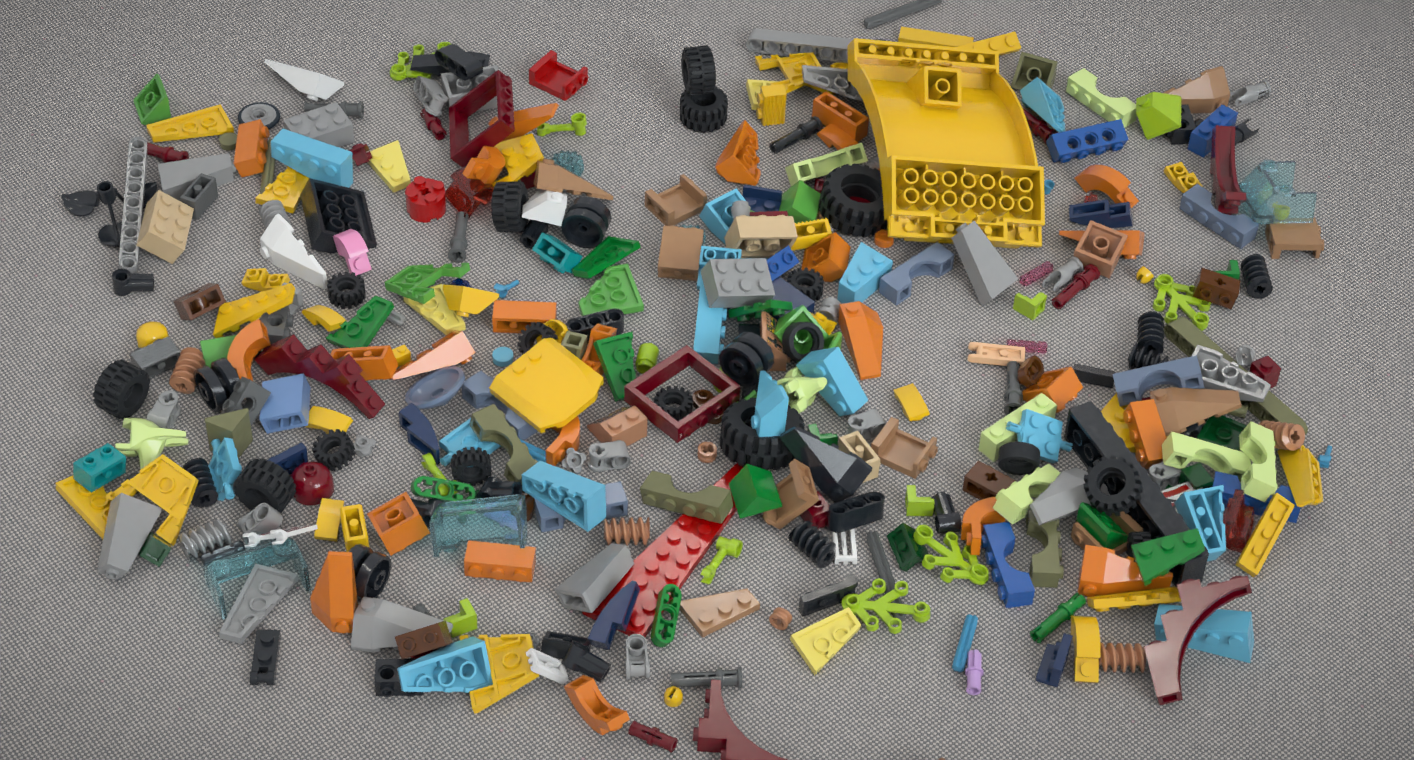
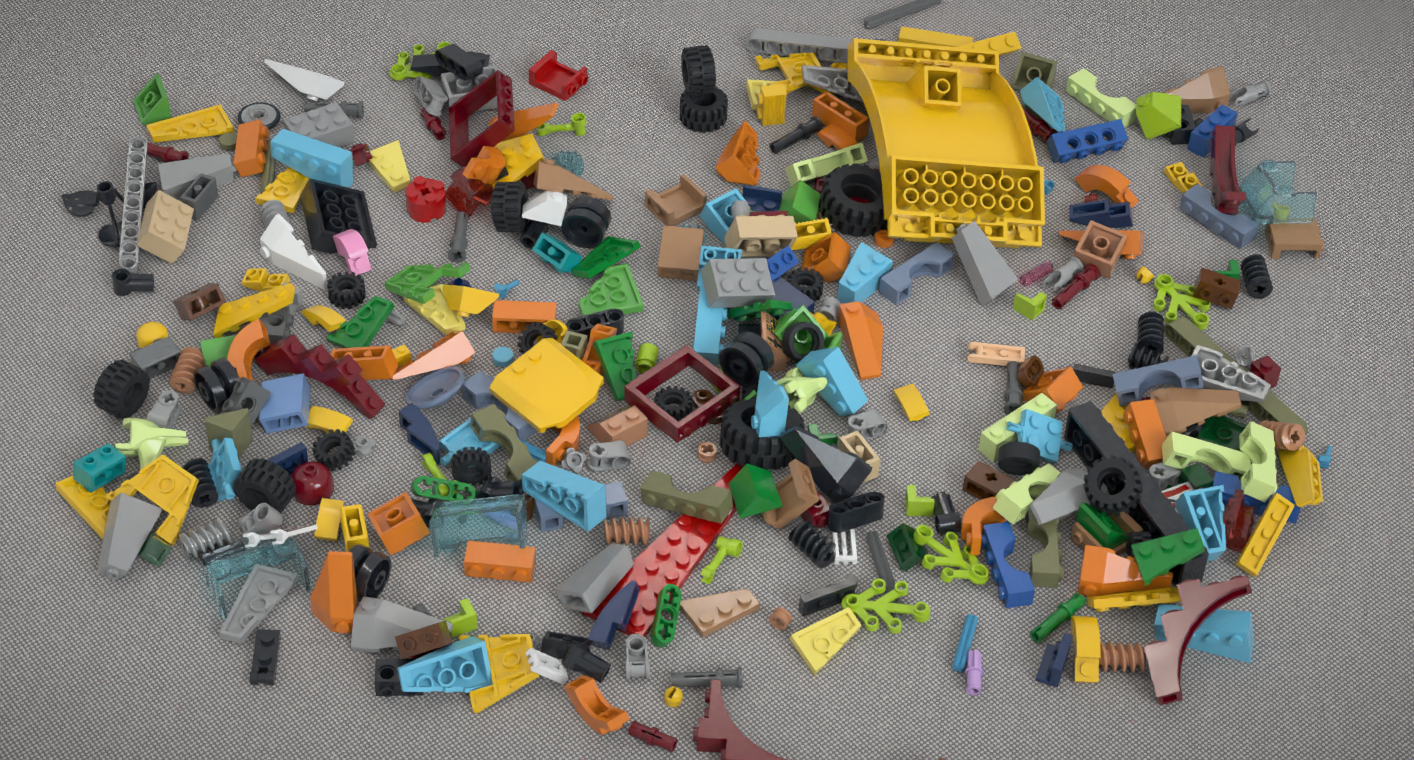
(902, 450): medium nougat panel -> none
(1030, 346): clear pink axle -> none

